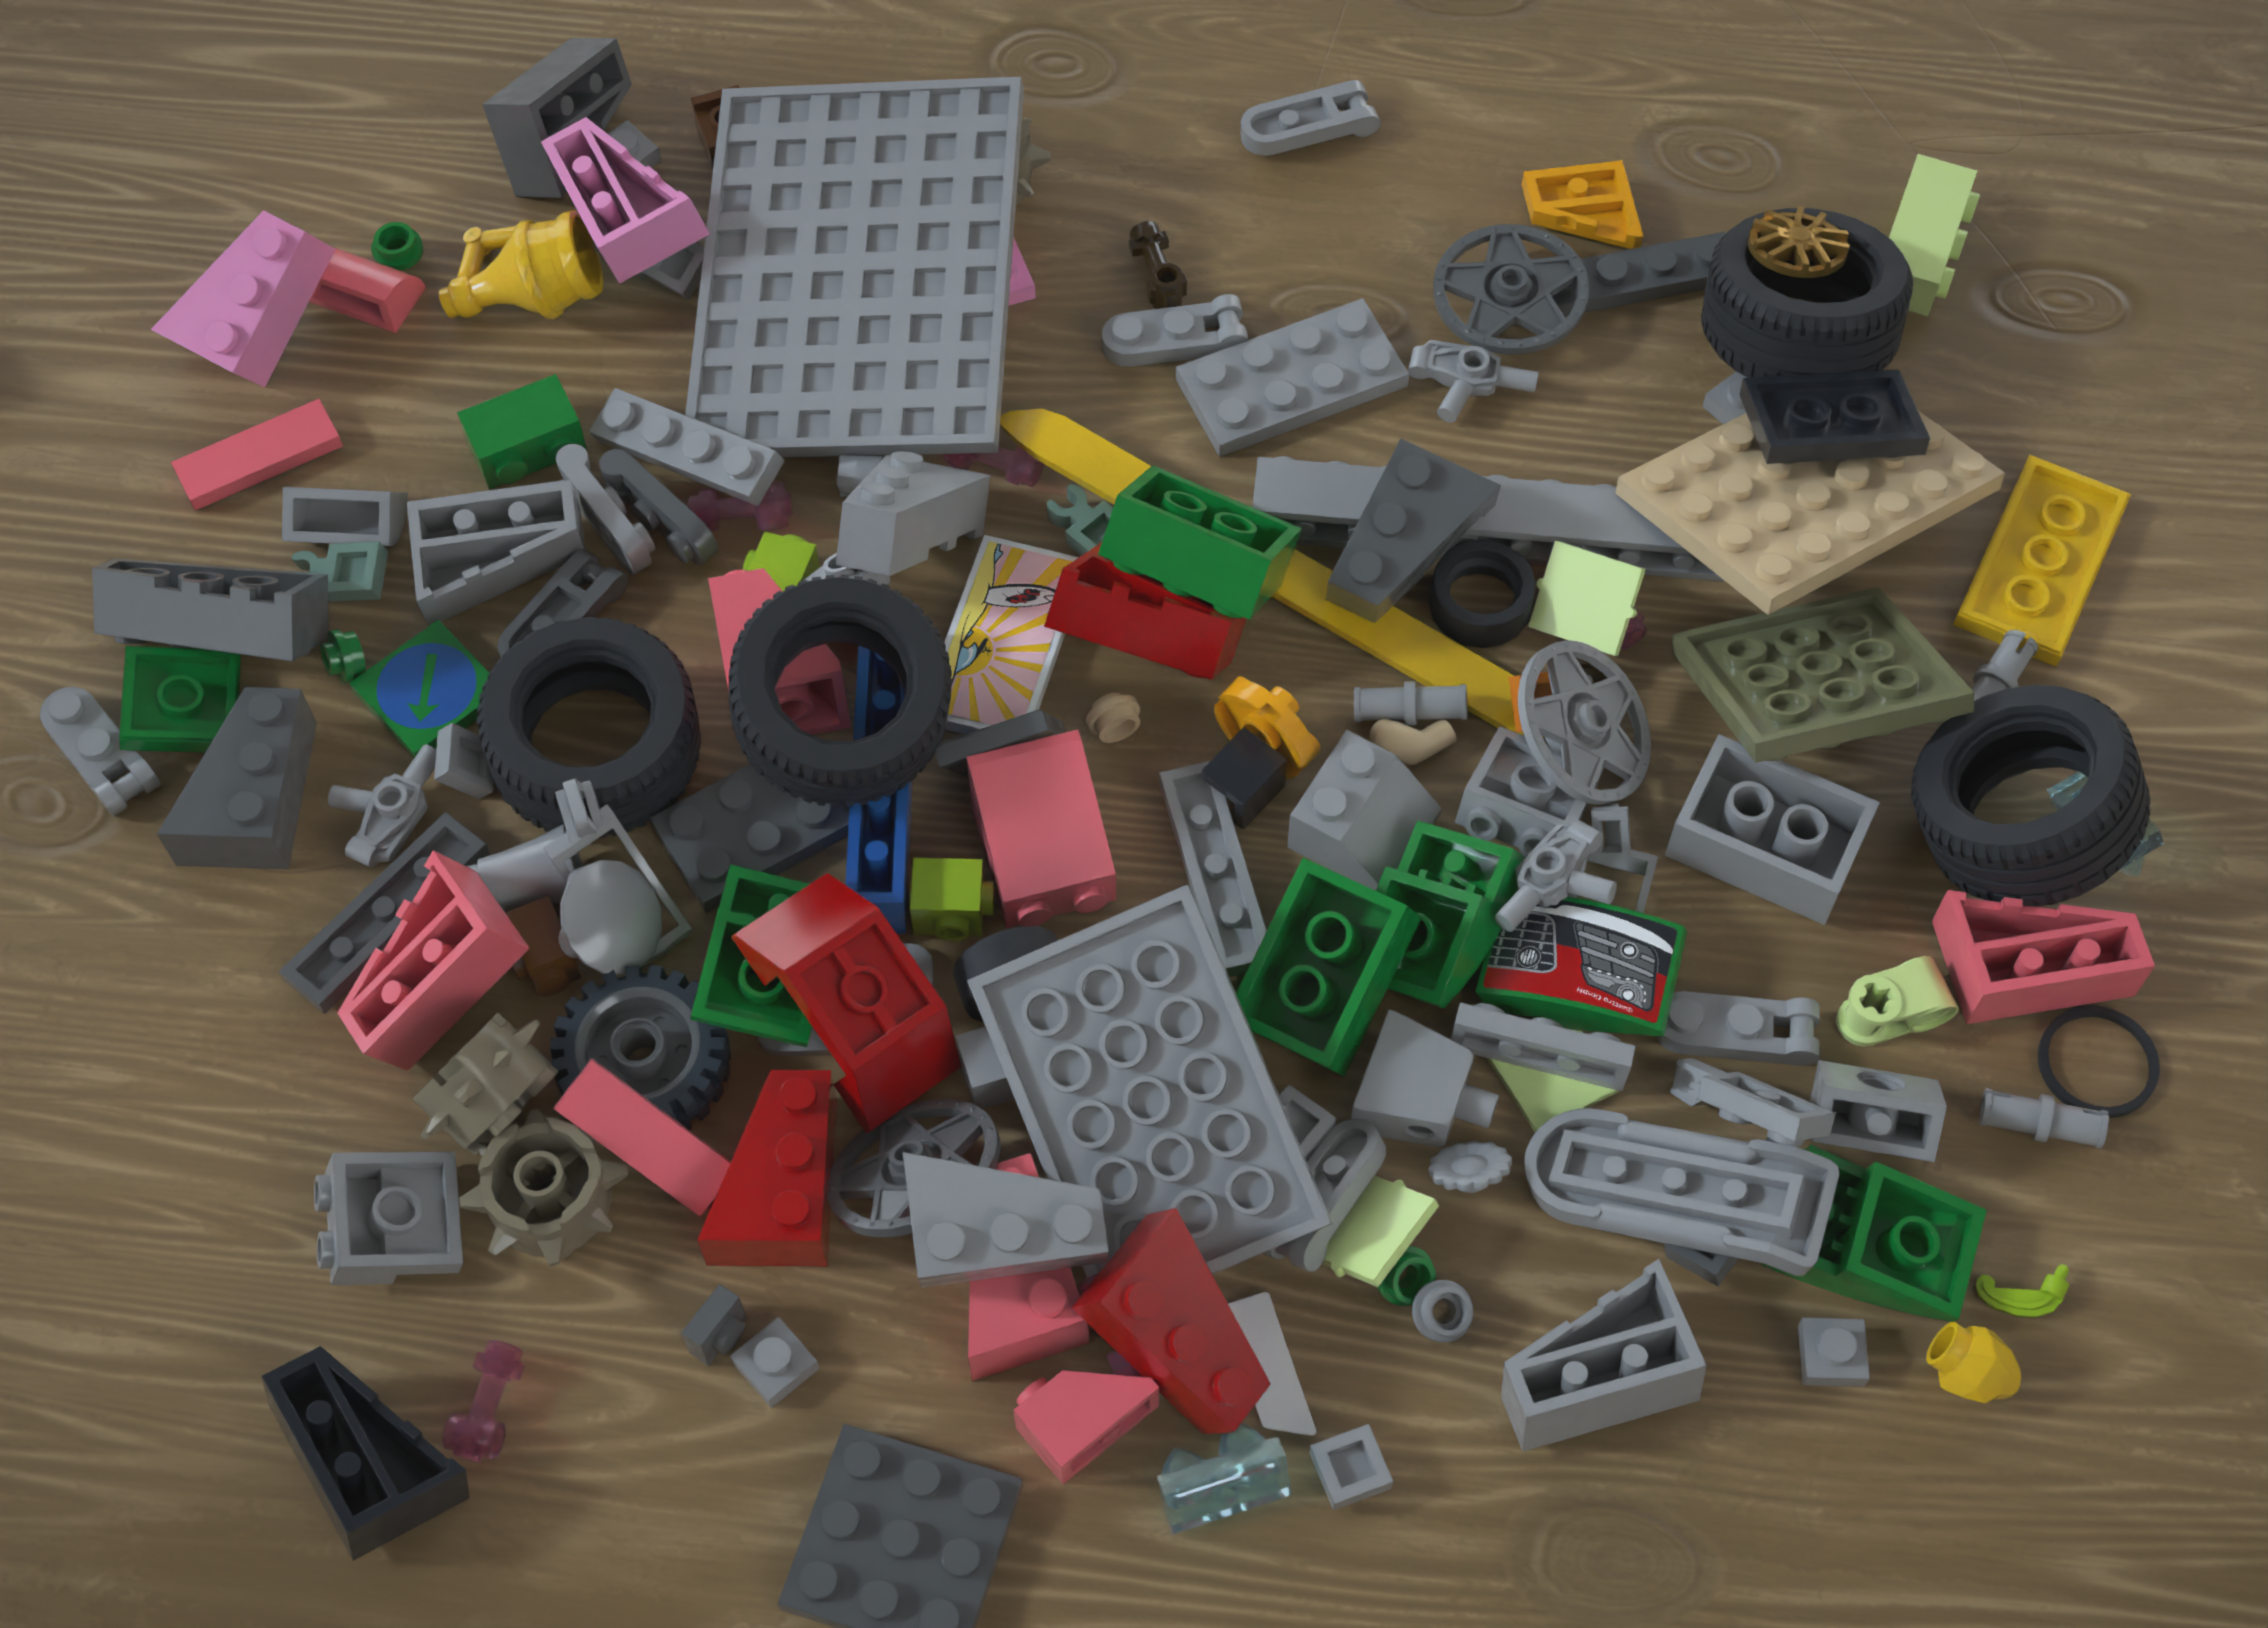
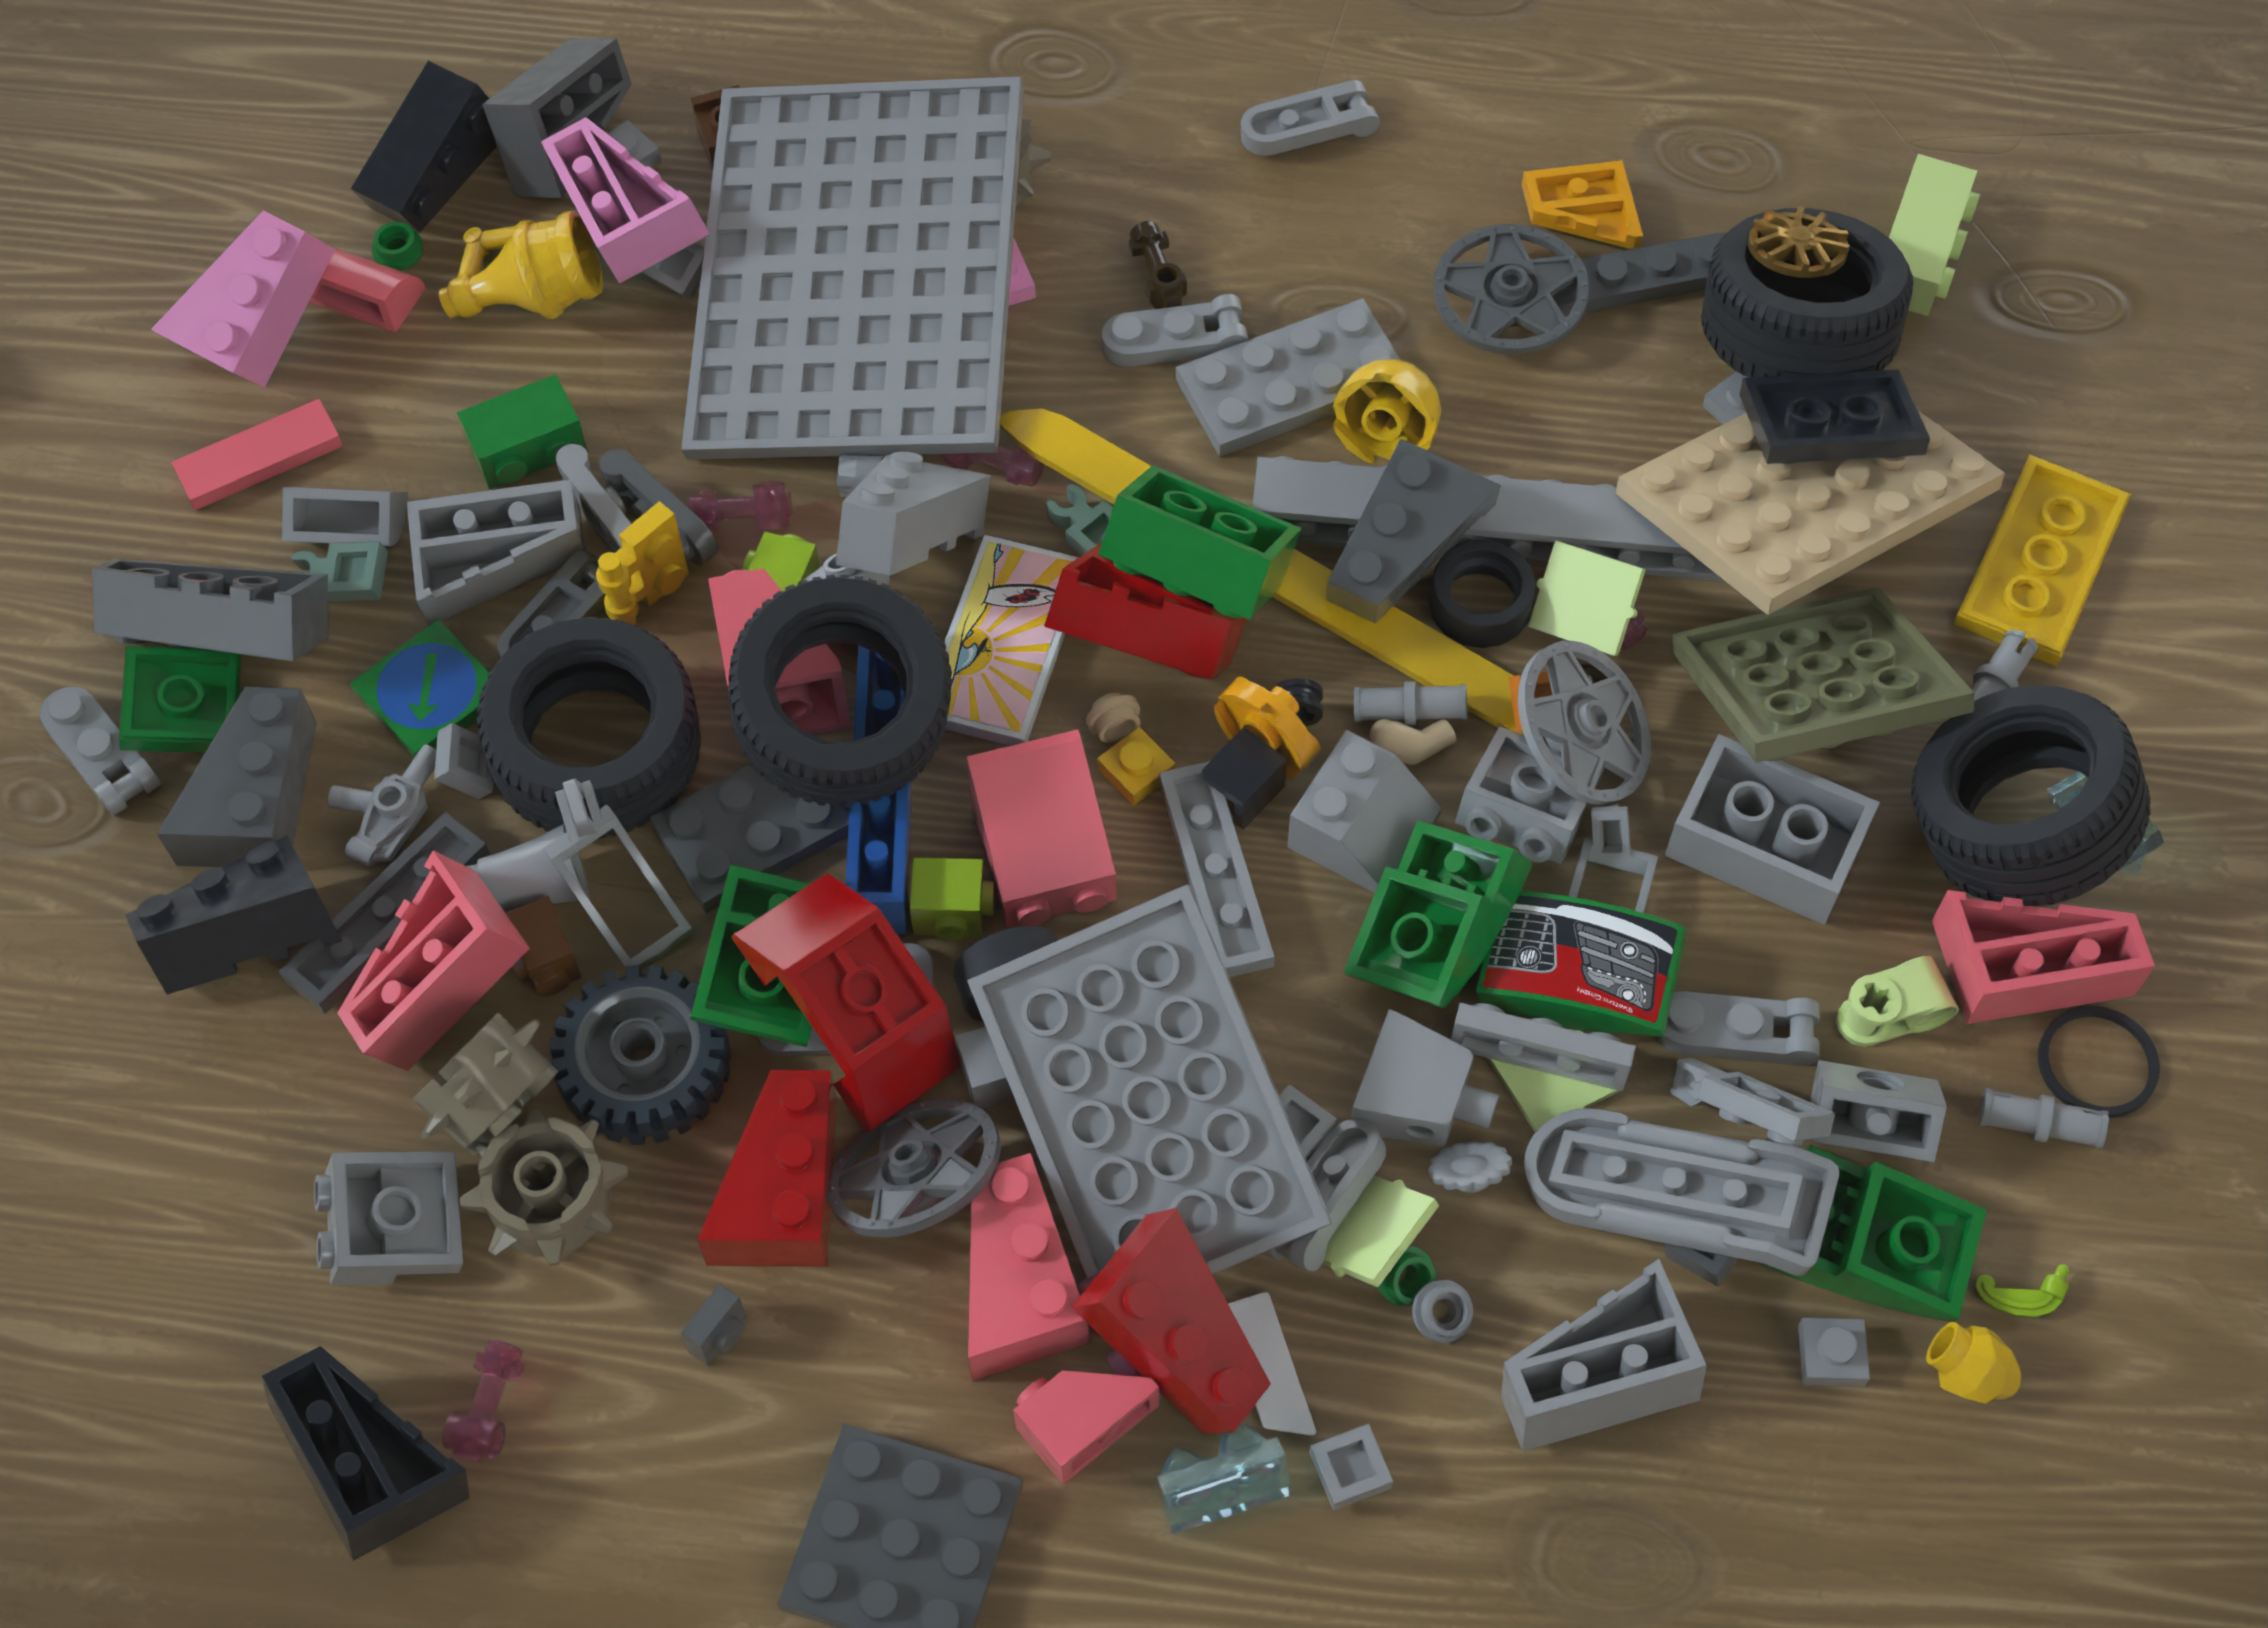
(231, 917): none -> black wedge
(342, 655): green plate -> none
(427, 148): none -> black wedge
(609, 917): light grey dish -> none
(644, 1136): coral tile -> none
(645, 566): none -> yellow plate
(687, 446): light grey plate -> none
(774, 1362): light grey plate -> none
(998, 1222): light grey wedge -> none
(1017, 730): dark grey tile -> none
(1134, 765): none -> yellow plate
(1308, 696): none -> black bush
(1325, 965): green brick -> none
(1385, 404): none -> yellow cylinder
(1467, 372): light grey piece -> none
(1554, 872): light grey piece -> none

